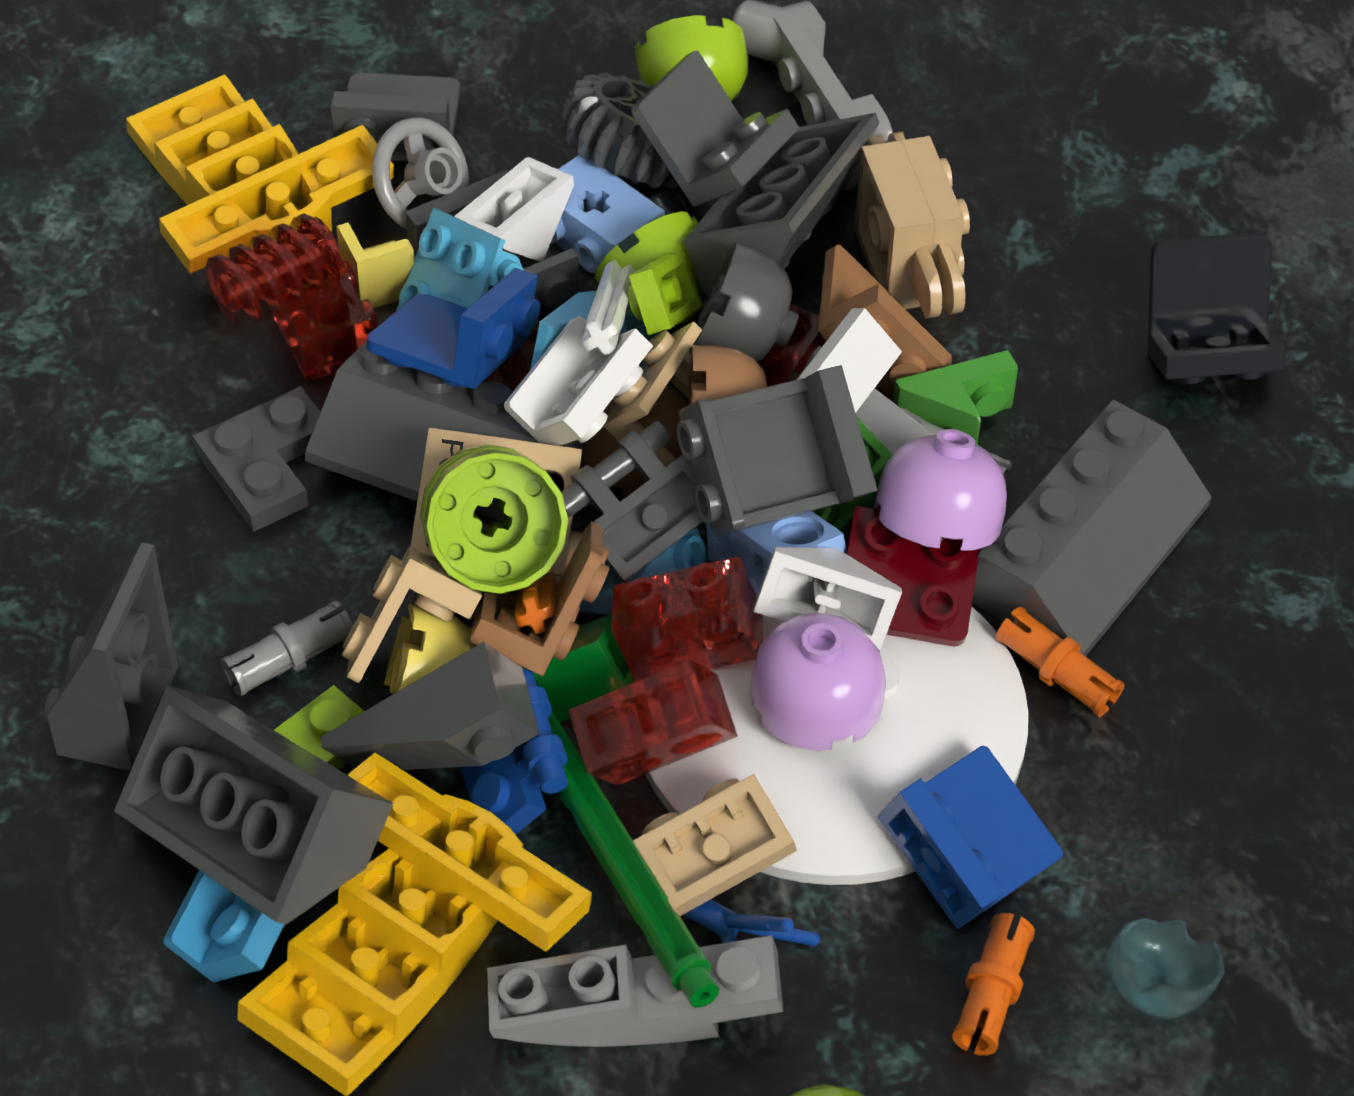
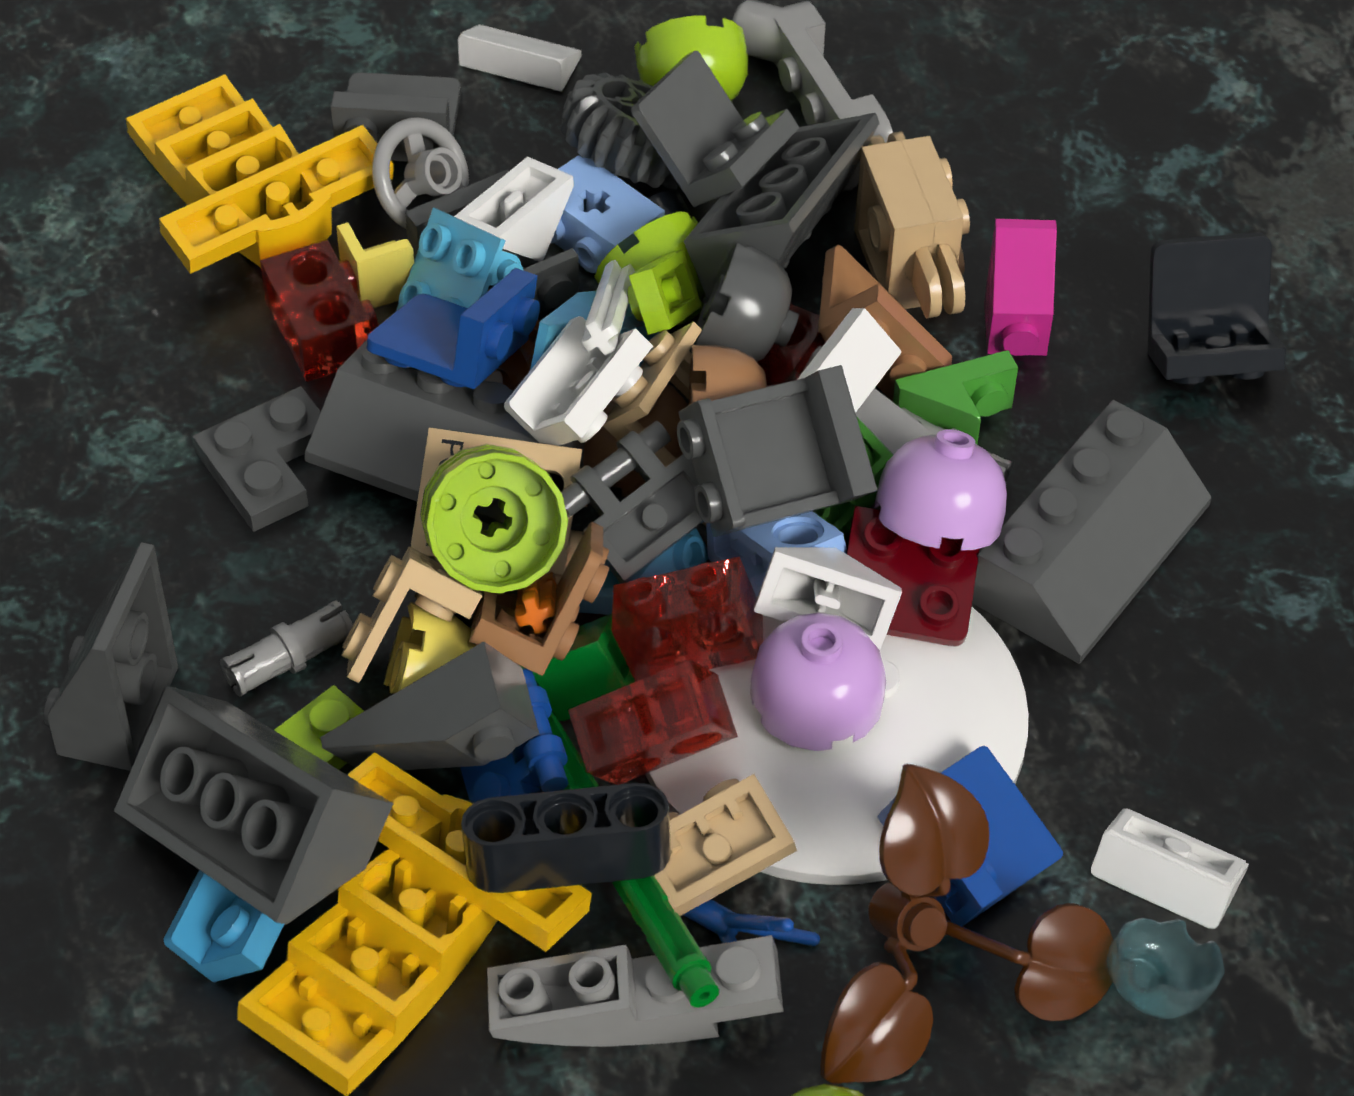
(274, 265): clear red piece -> none
(517, 57): none -> white slope
(566, 837): none -> black beam
(927, 839): none -> reddish brown plant
(993, 984): orange pin -> none
(1021, 287): none -> dark pink slope
(1060, 661): orange pin -> none
(1168, 868): none -> white slope

